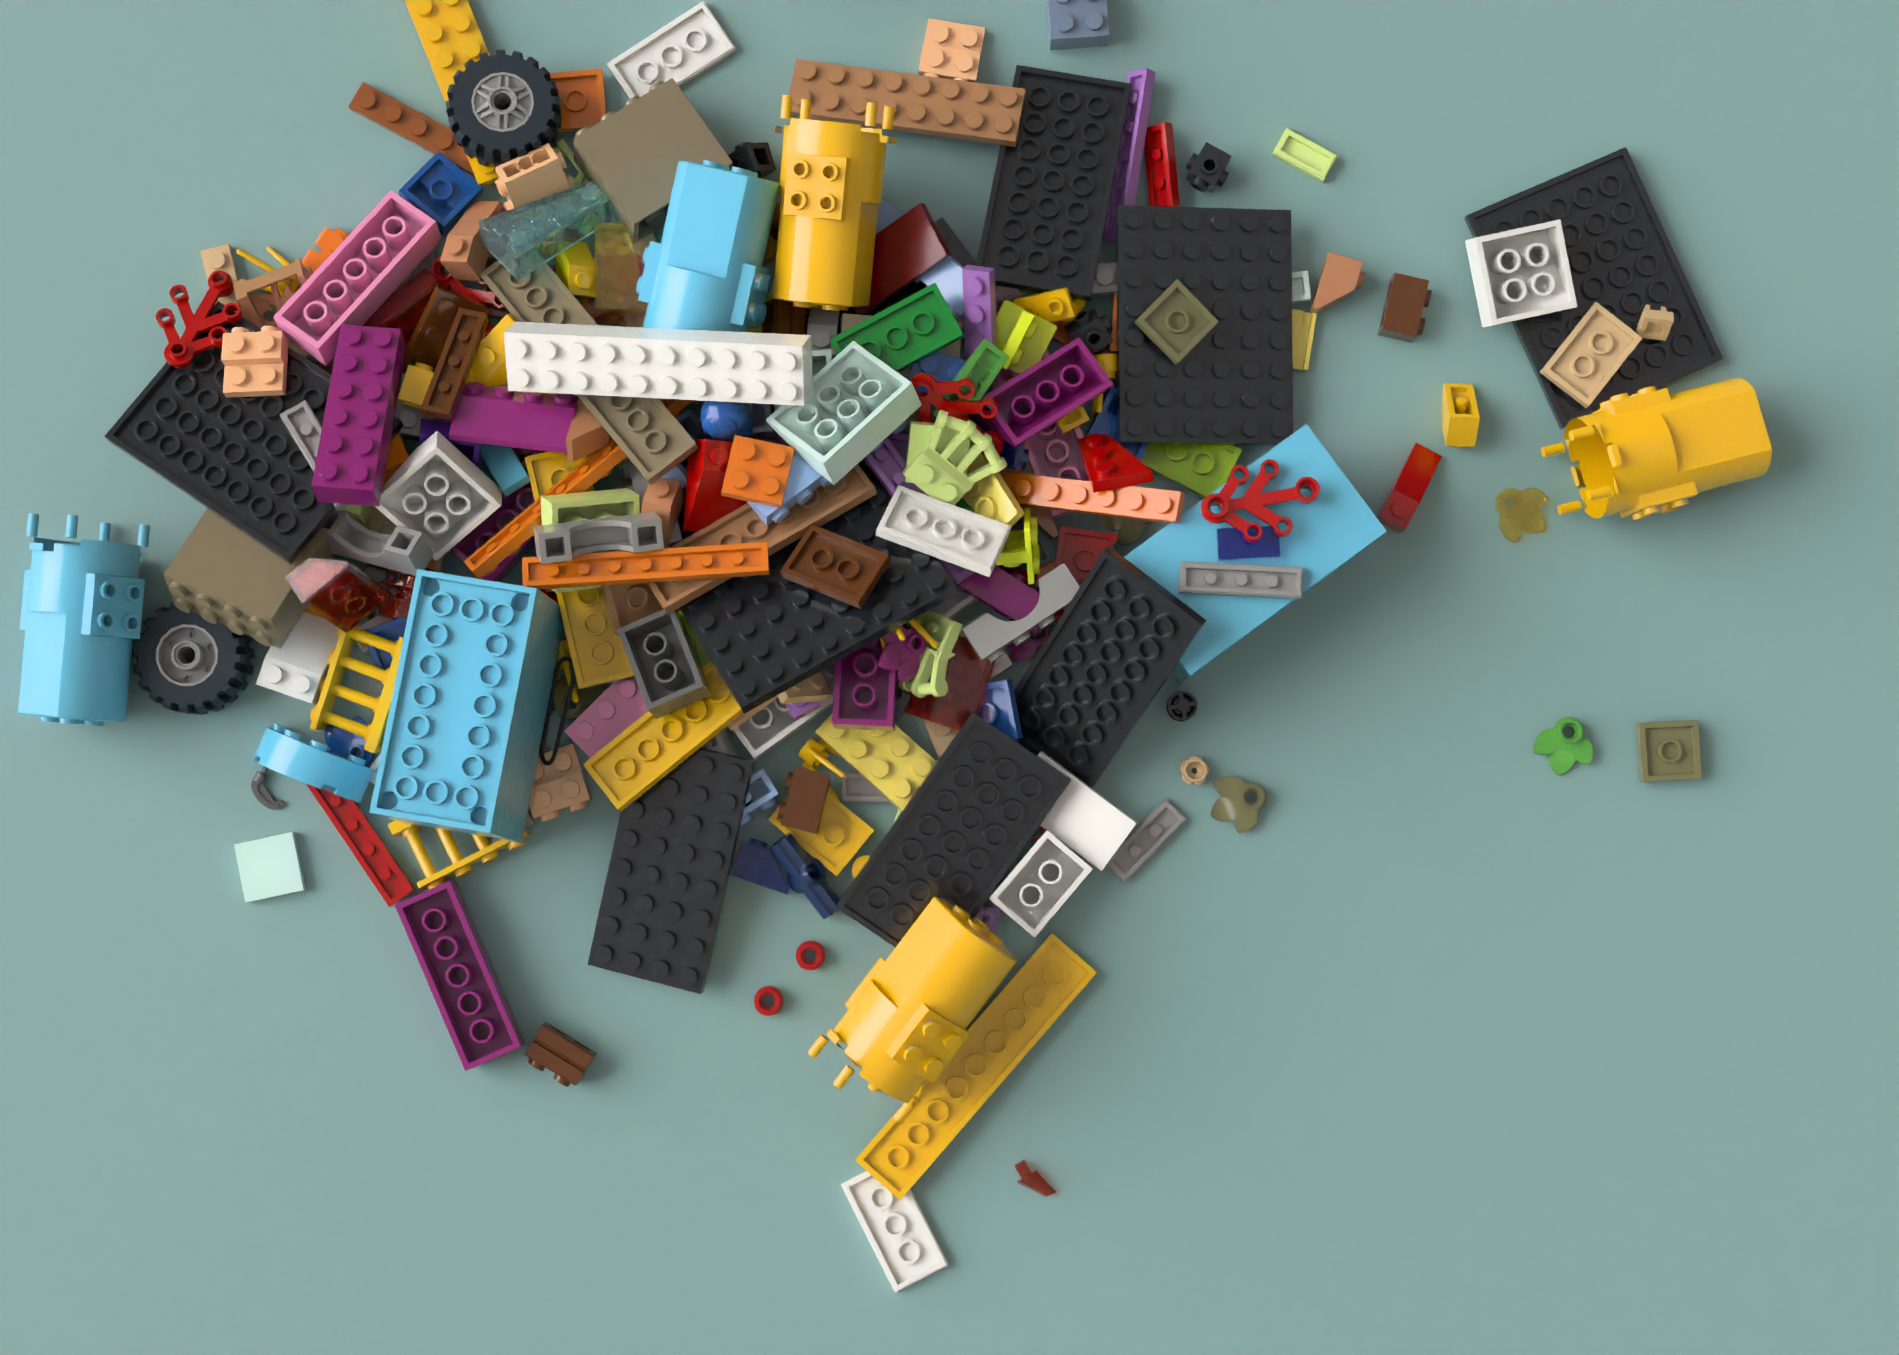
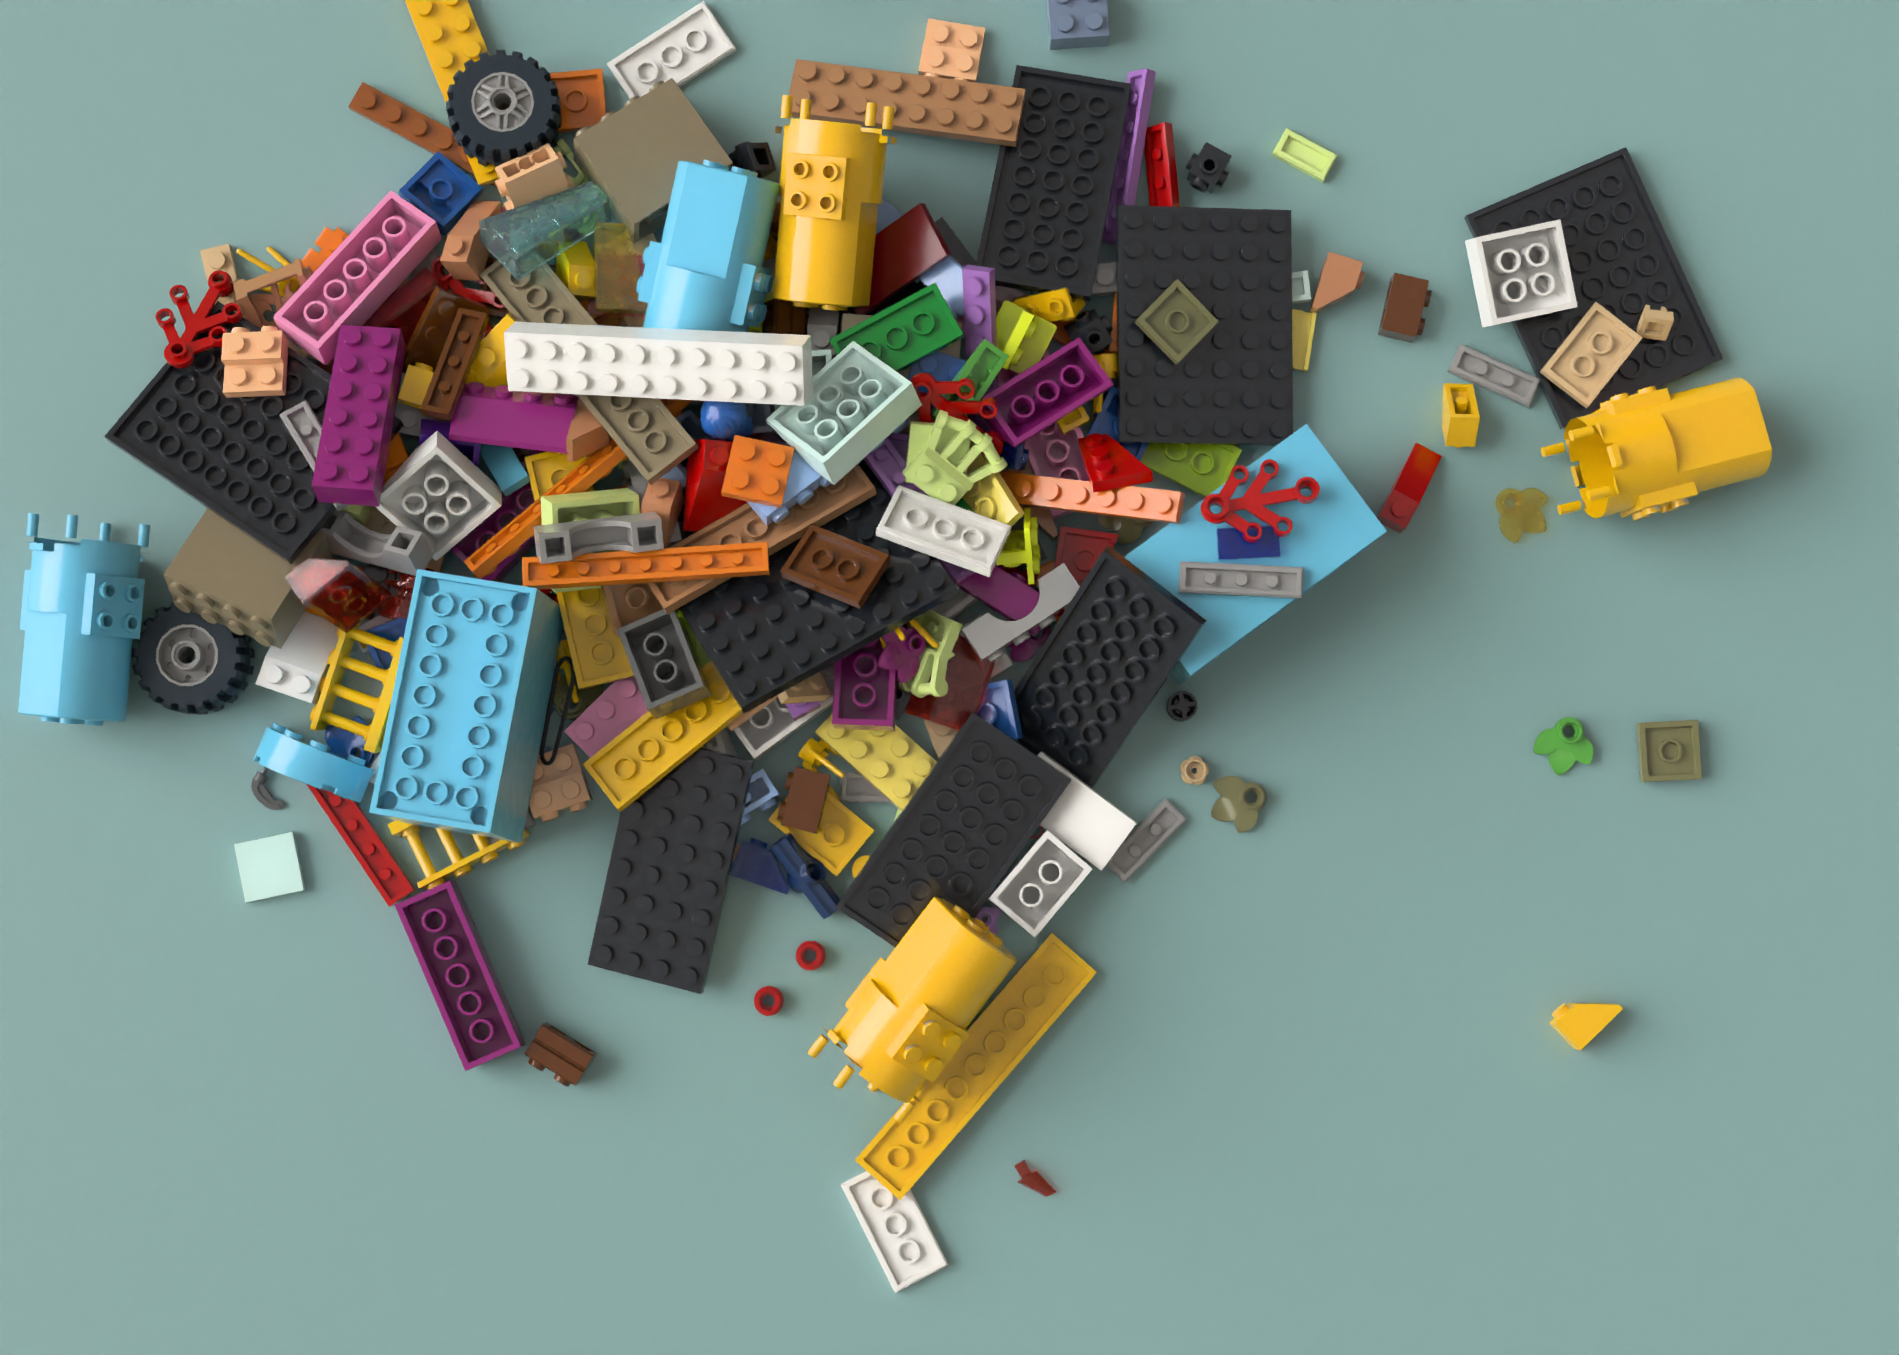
(1493, 375): none -> light grey tile
(1582, 1021): none -> yellow slope

